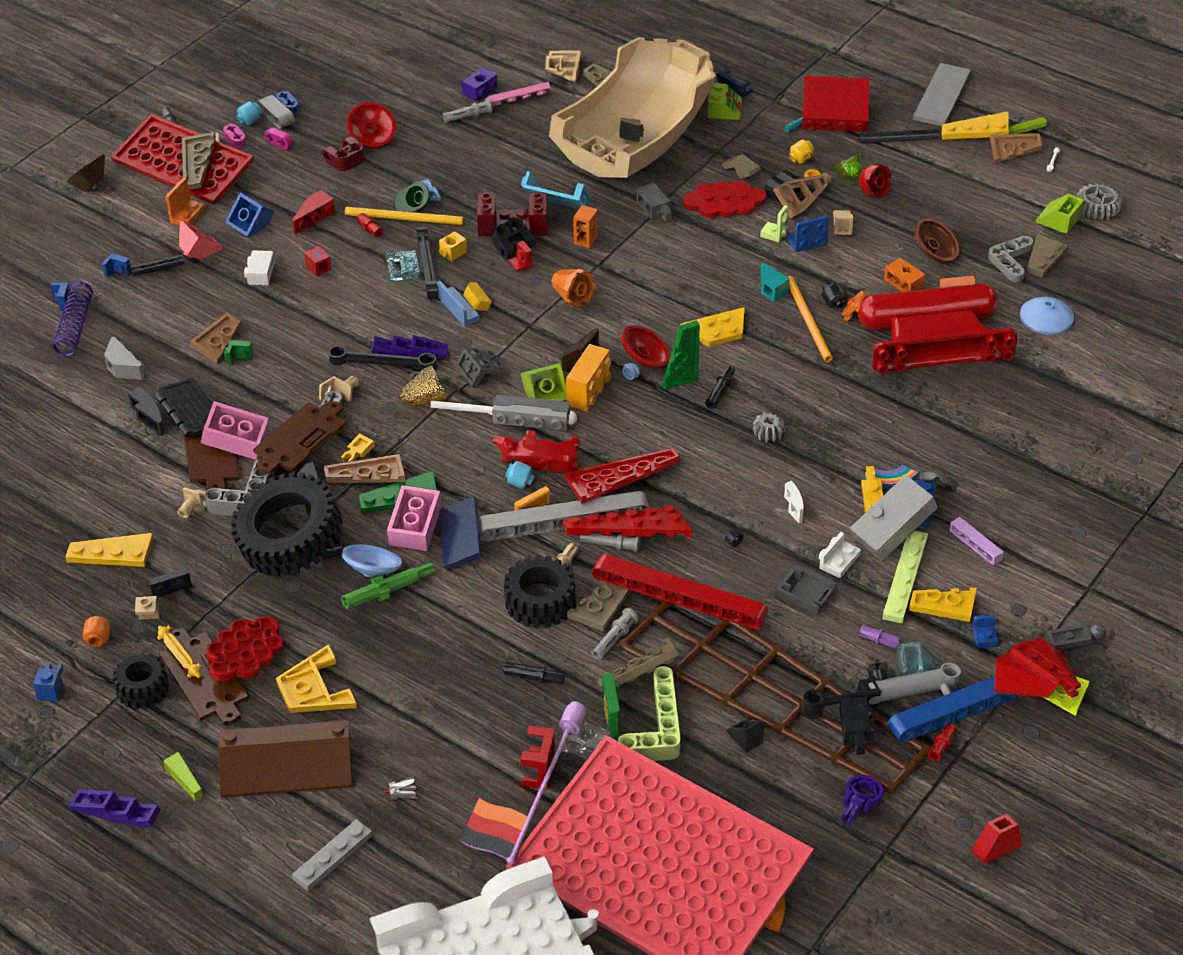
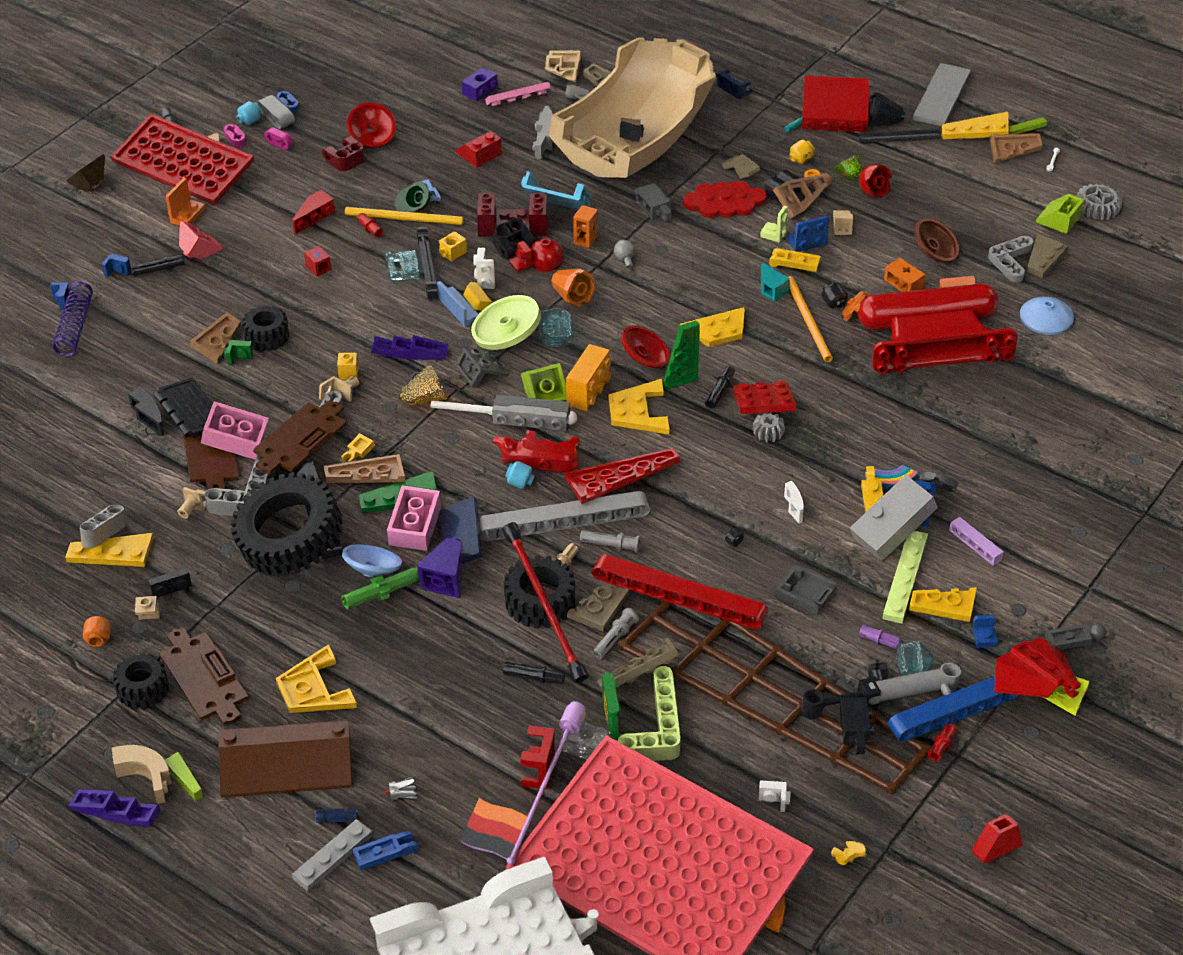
(48, 683): blue brick -> none
(102, 526): none -> light grey beam
(122, 362): light grey slope -> none
(145, 762): none -> tan arch
(179, 651): yellow wheel -> none
(196, 157): dark tan wing -> none
(244, 648): red plate -> none
(249, 215): blue slope -> none
(259, 267): white brick -> none
(265, 327): none -> black tyre
(336, 815): none -> dark blue axle
(347, 365): none -> yellow brick
(380, 358): black piece -> none
(384, 850): none -> blue hinge
(442, 568): none -> dark purple slope
(474, 109): light grey pin -> none
(481, 149): none -> red slope
(484, 270): none -> white bracket
(506, 322): none -> yellowish green dish
(536, 499): light orange tile -> none
(543, 128): none -> light grey slope
(547, 255): none -> red cylinder
(555, 327): none -> clear light blue wheel
(573, 90): none -> light grey cone
(573, 354): dark brown slope -> none
(576, 668): none -> red hose
(624, 251): none -> light grey piece
(630, 371): light blue plate -> none
(630, 409): none -> yellow wing
(631, 523): red wing -> none
(723, 102): lime slope -> none
(748, 734): black slope -> none
(764, 397): none -> red plate
(774, 792): none -> white bracket
(794, 260): none -> yellow plate
(838, 556): white bracket -> none
(852, 851): none -> yellow piece
(857, 800): dark purple pin -> none
(884, 111): none -> black cone

